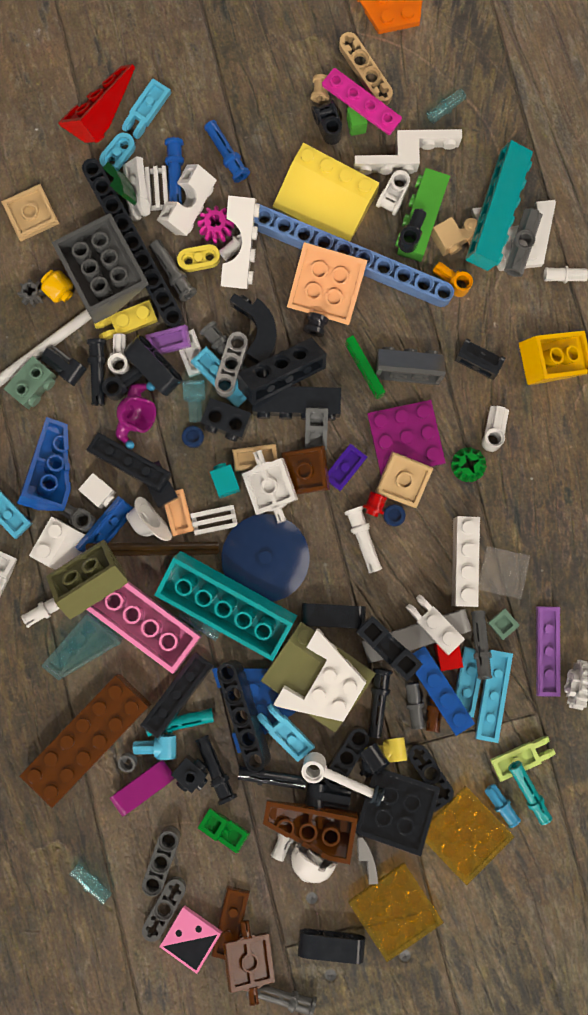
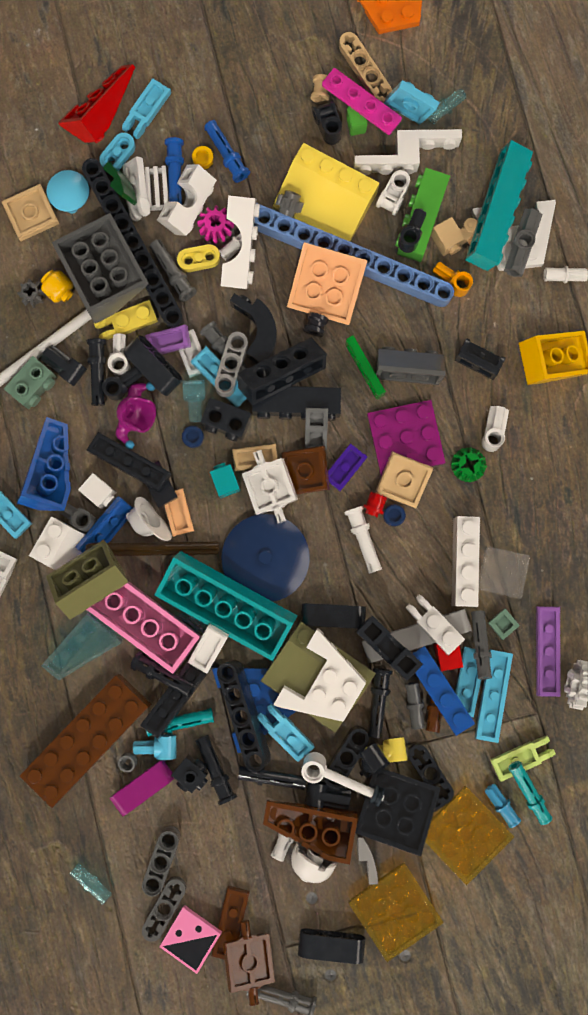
(42, 611): white pin -> none
(68, 191): none -> medium azure dish
(152, 672): none -> black pin
(194, 516): white tile -> none
(203, 156): none -> yellow tile
(208, 648): none -> white tile
(224, 830): green slope -> none
(289, 203): none -> dark grey gear
(411, 102): none -> medium azure plate

